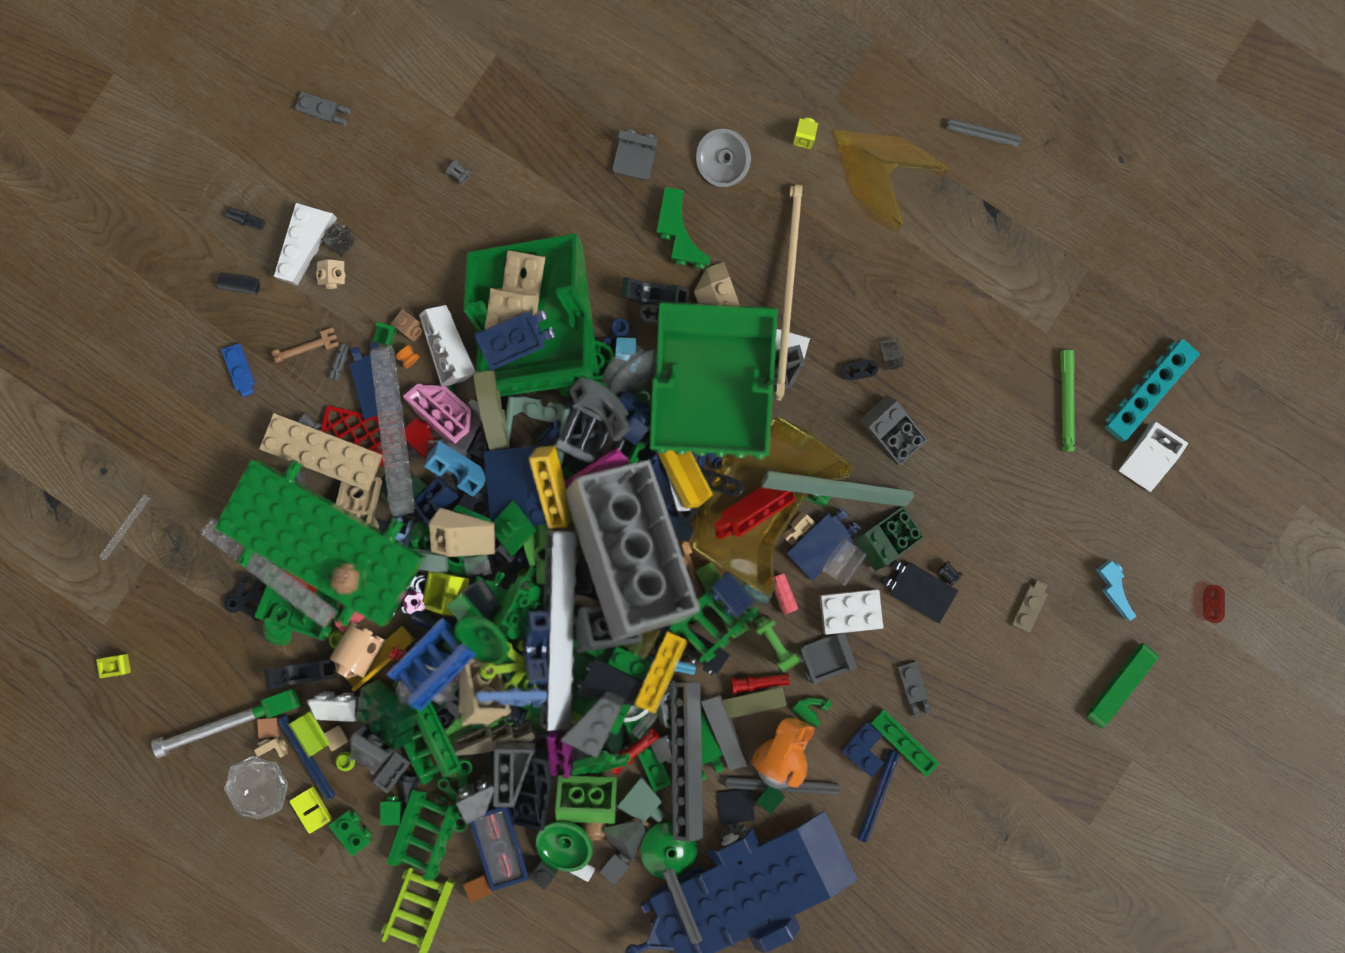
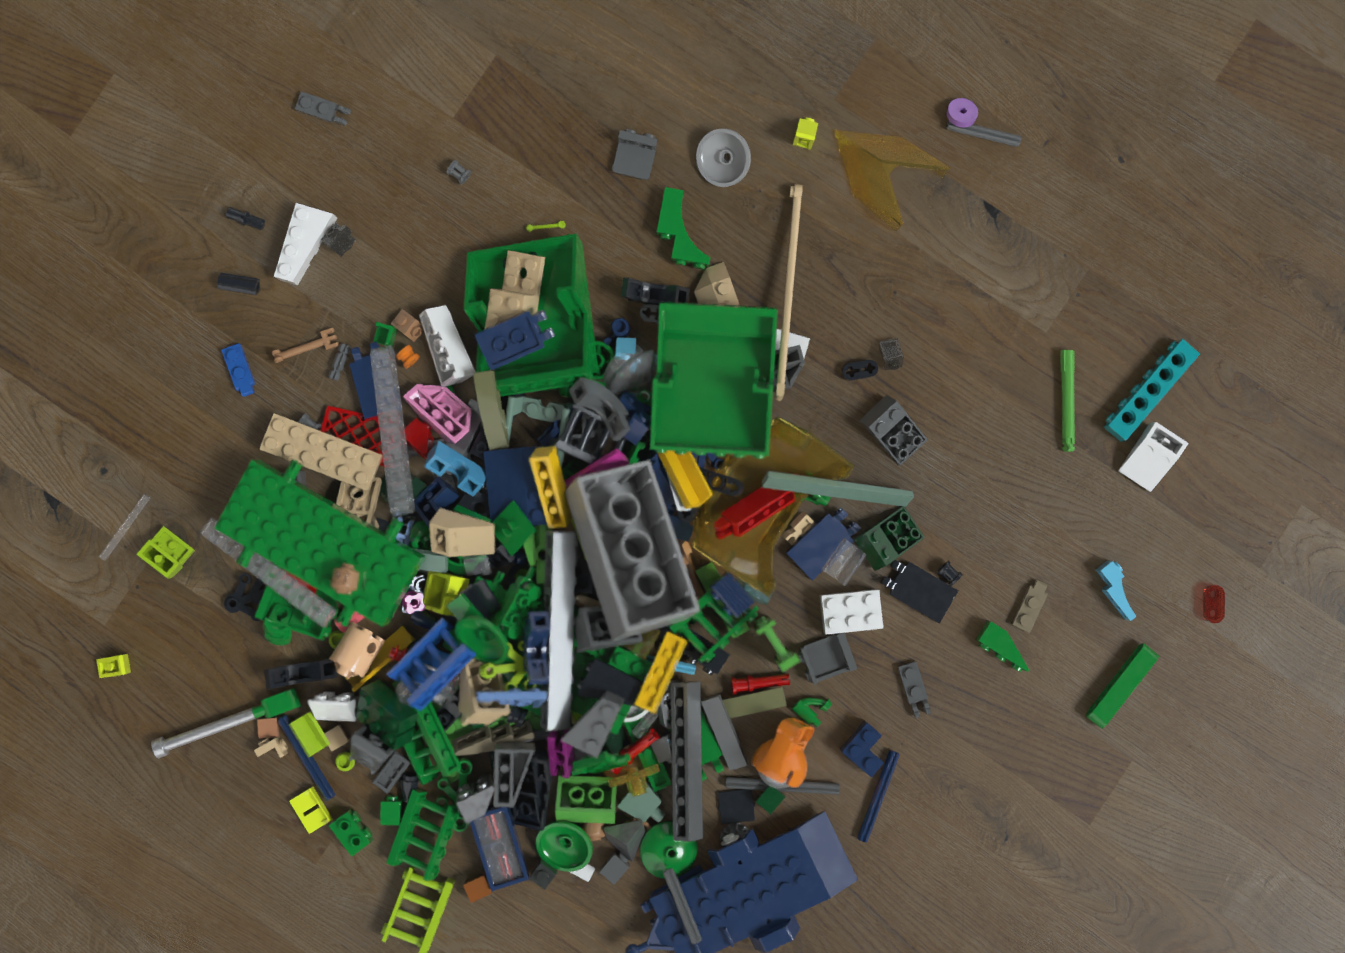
(166, 553): none -> lime brick
(256, 788): clear piece -> none
(330, 273): tan brick -> none
(561, 225): none -> lime hinge
(635, 779): none -> clear yellow plant
(784, 595): coral axle -> none
(904, 742): green plate -> none
(968, 114): none -> medium lavender piece
(1000, 642): none -> green slope

